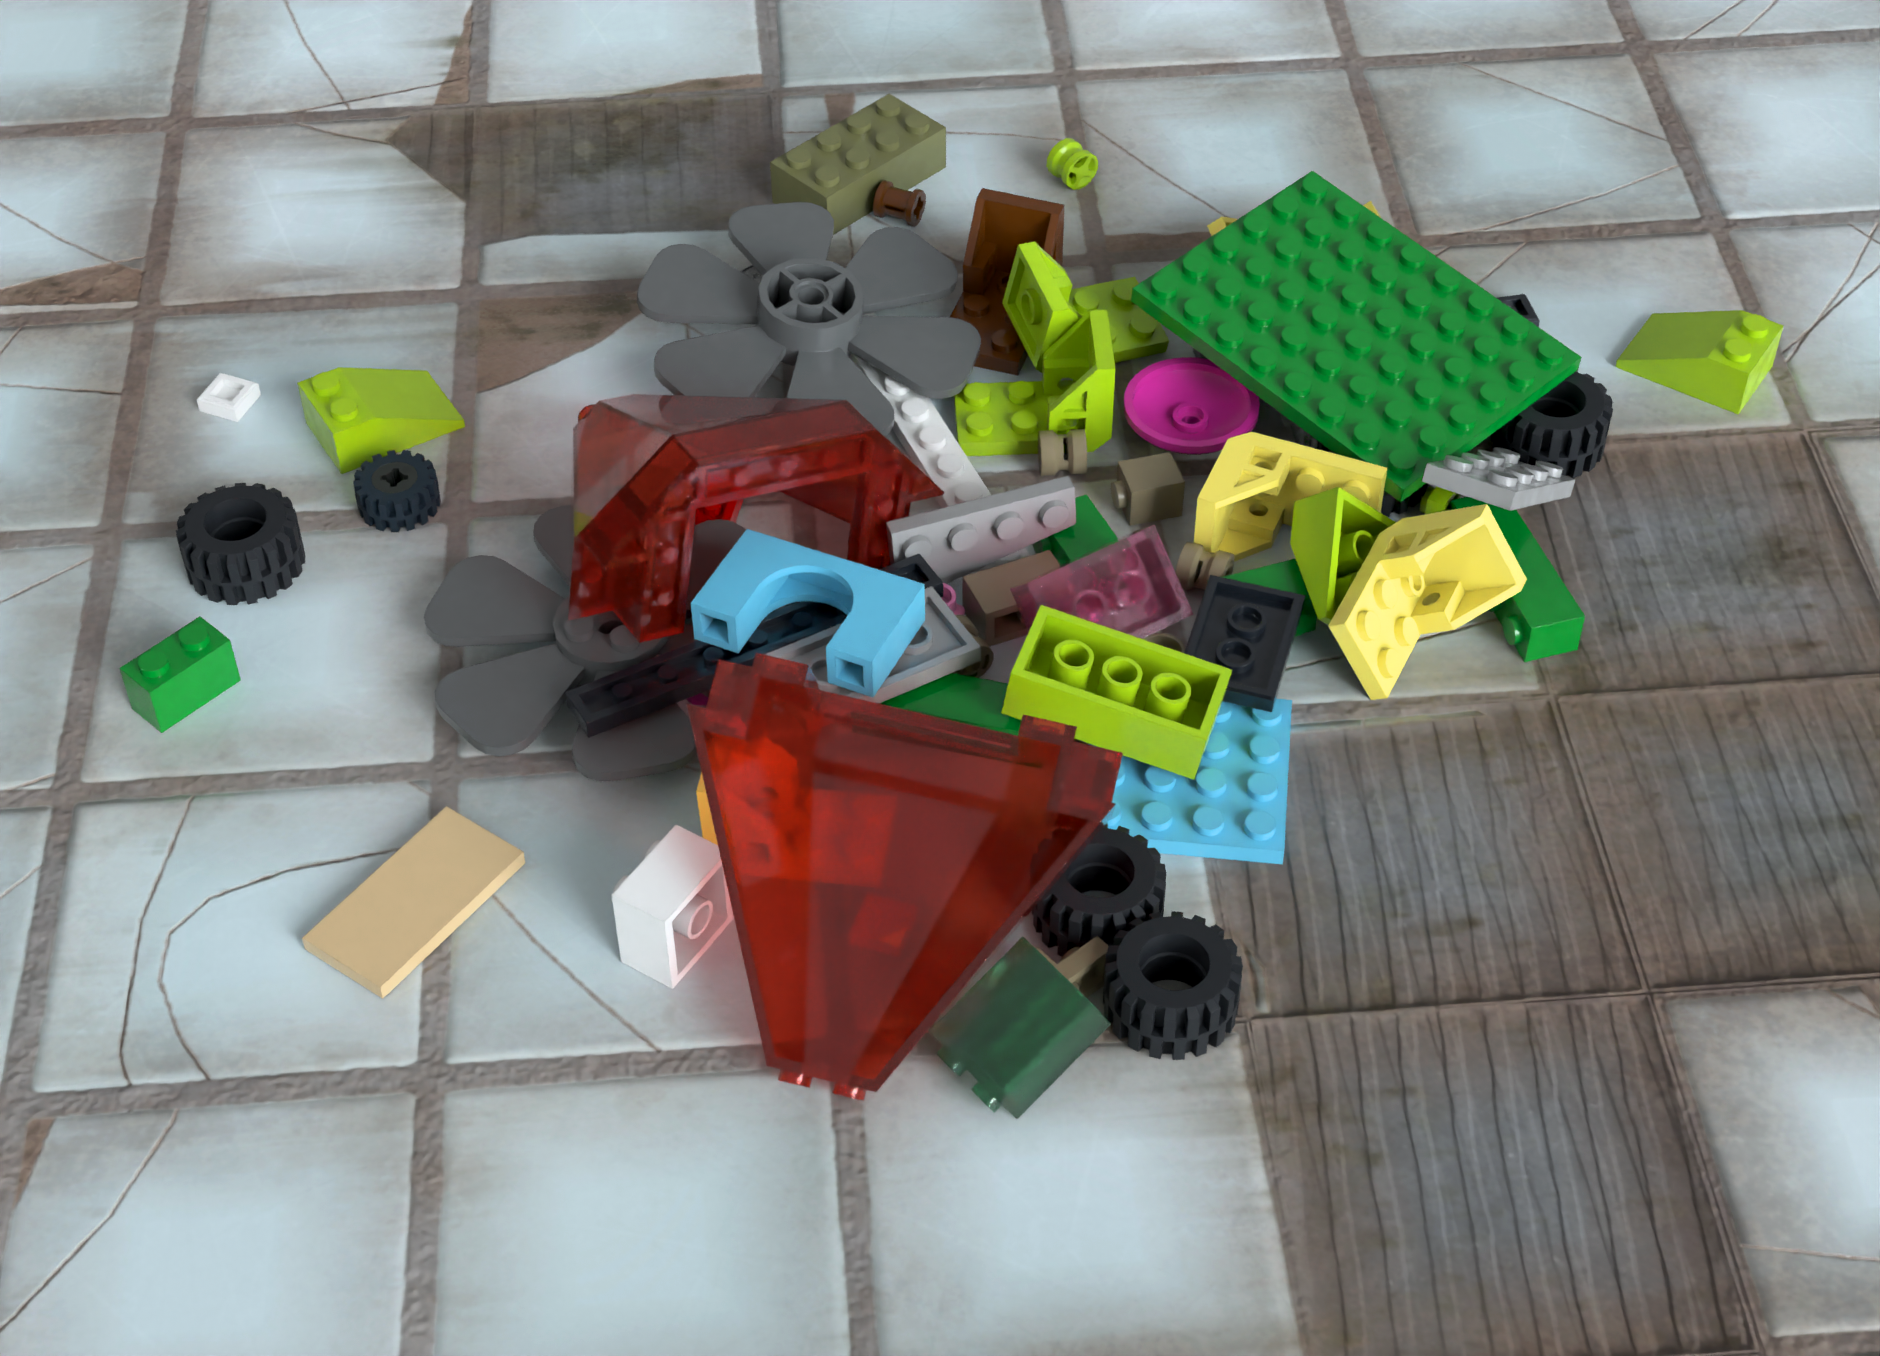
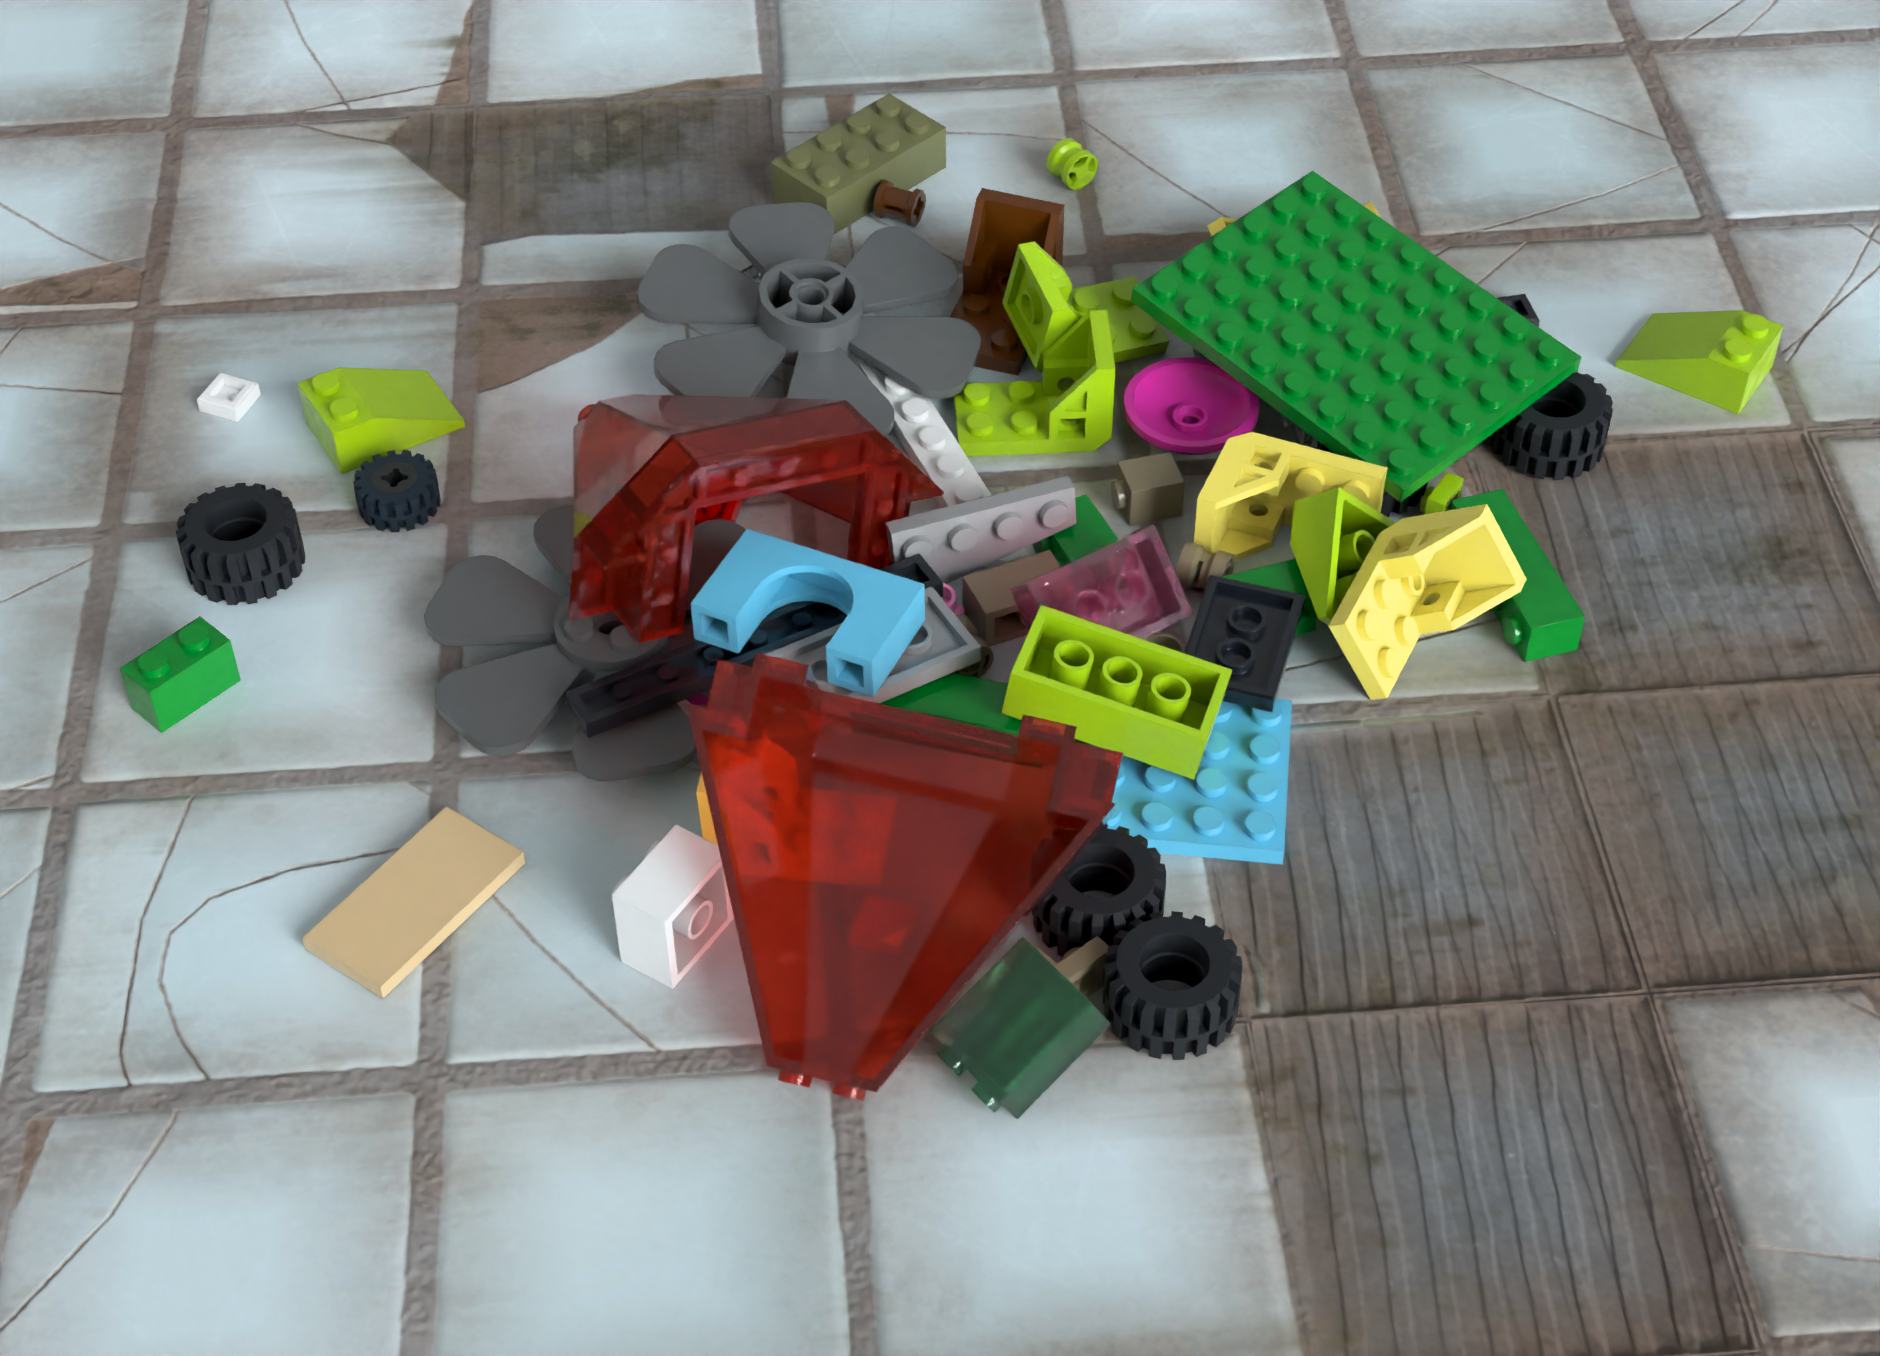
(1052, 452): dark tan wheel -> none
(1500, 478): light grey plate -> none

